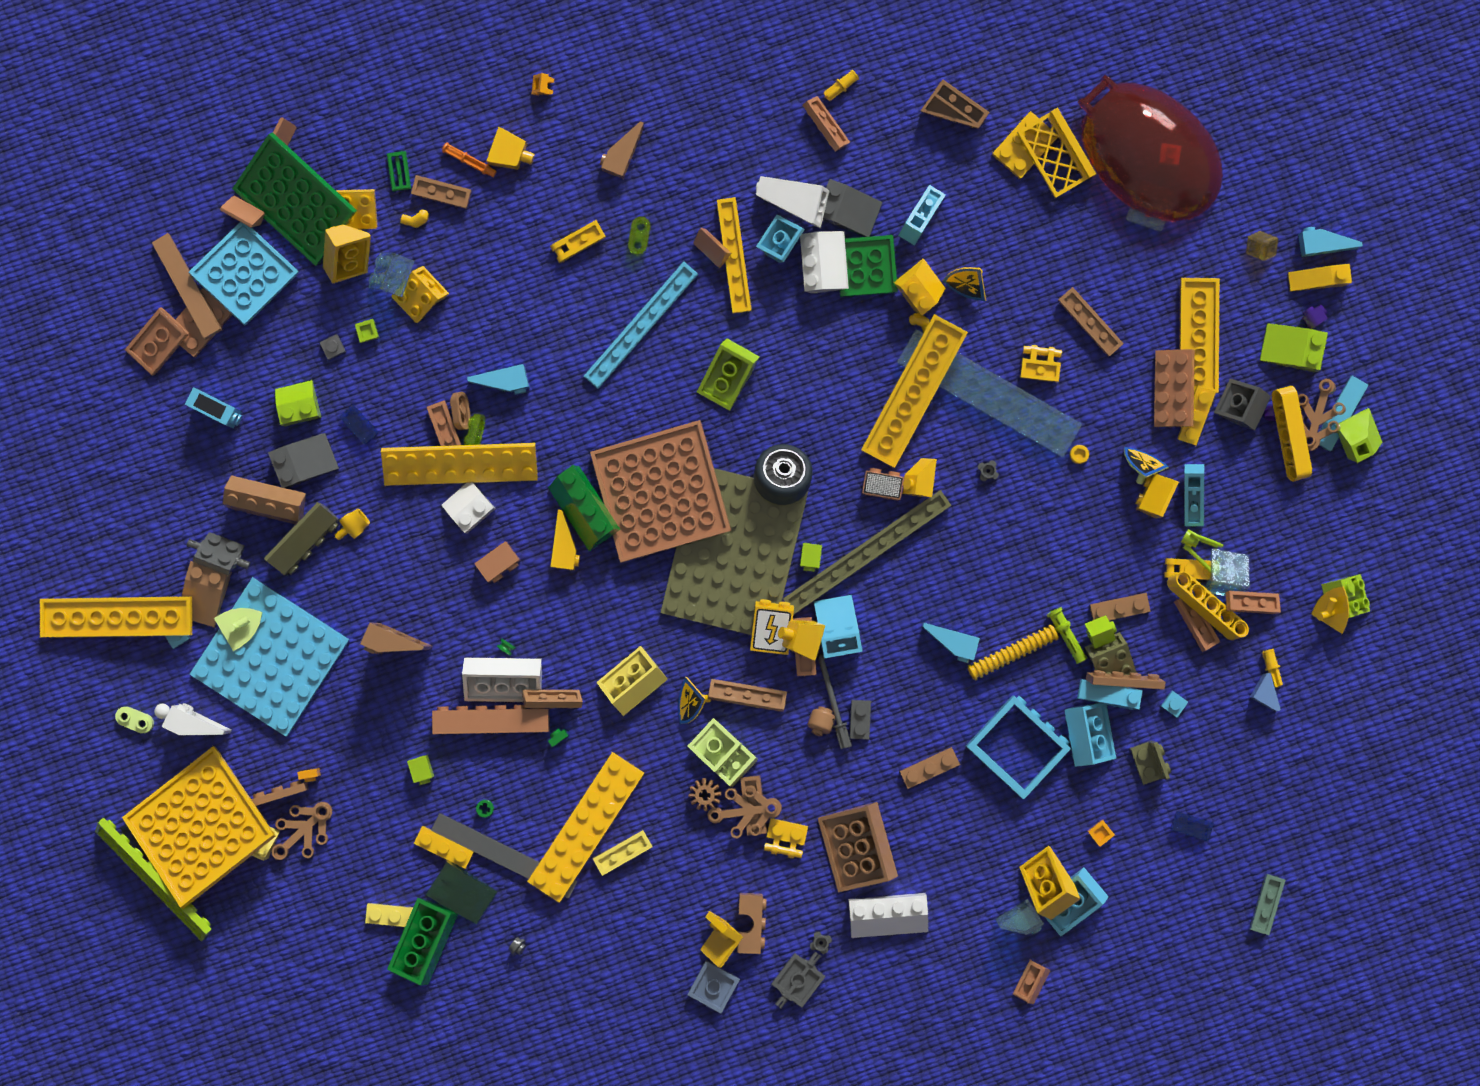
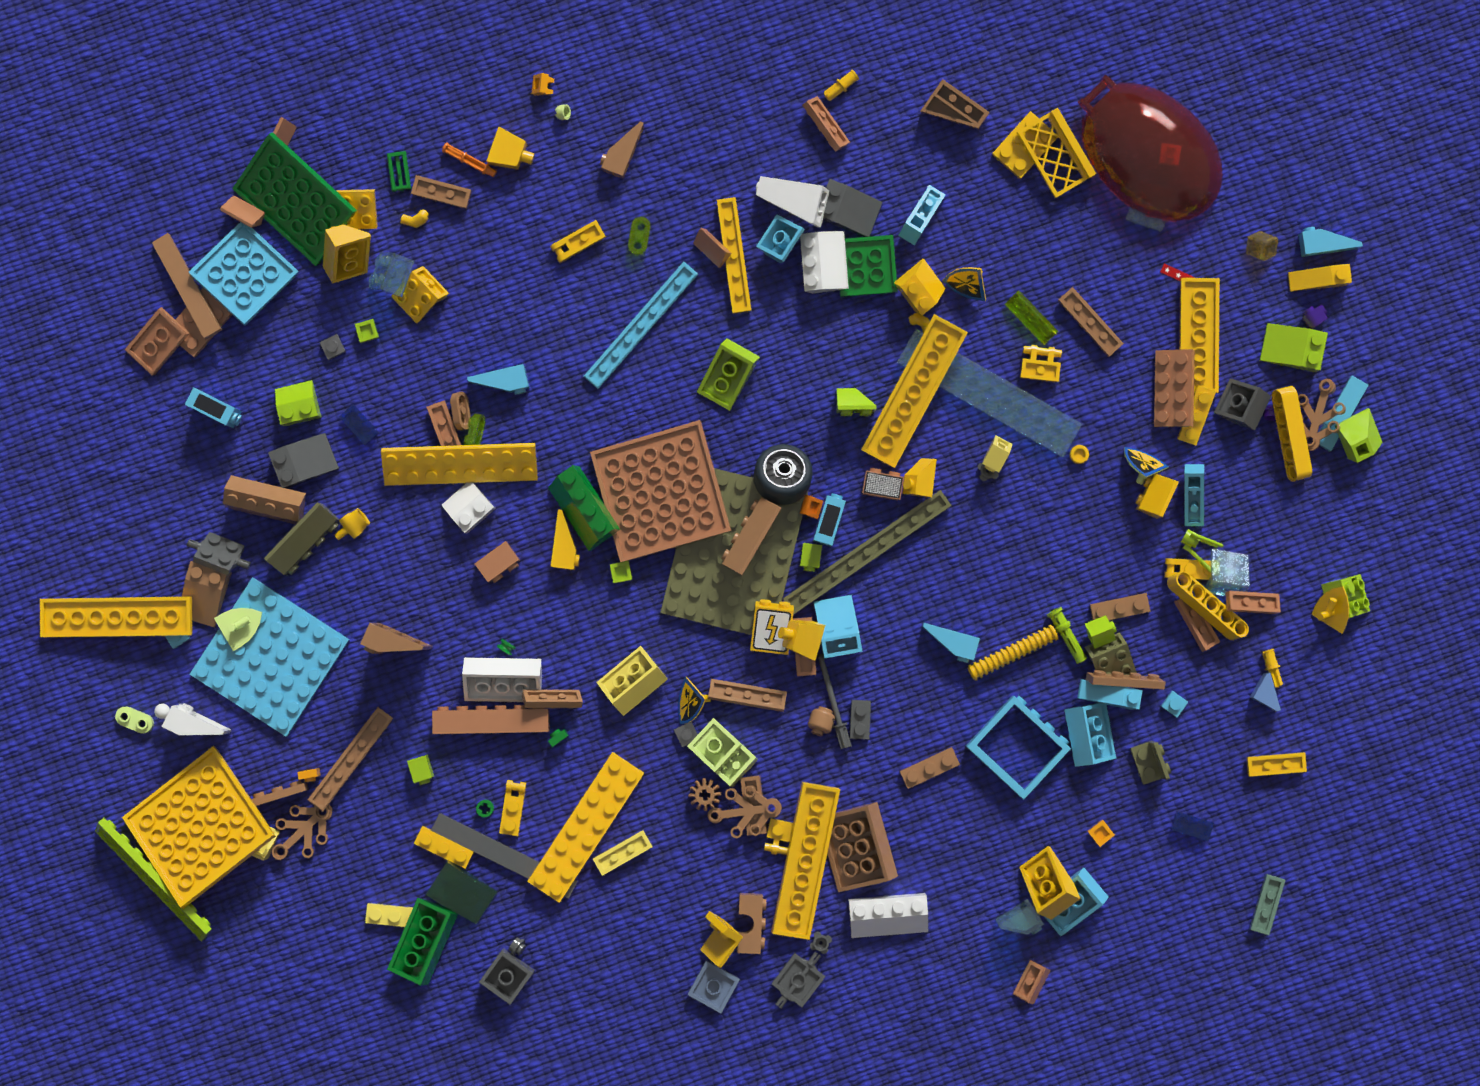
(350, 759): none -> medium nougat tile
(506, 976): none -> dark grey brick
(512, 808): none -> yellow plate
(563, 112): none -> yellowish green hinge
(621, 572): none -> lime plate
(686, 733): none -> flat silver plate
(751, 536): none -> medium nougat slope
(805, 860): none -> yellow plate
(811, 507): none -> orange plate
(829, 520): none -> brick
(853, 401): none -> lime slope
(997, 454): none -> light yellow slope
(1031, 317): none -> clear neon green plate
(1174, 273): none -> red sticker
(1276, 764): none -> yellow plate

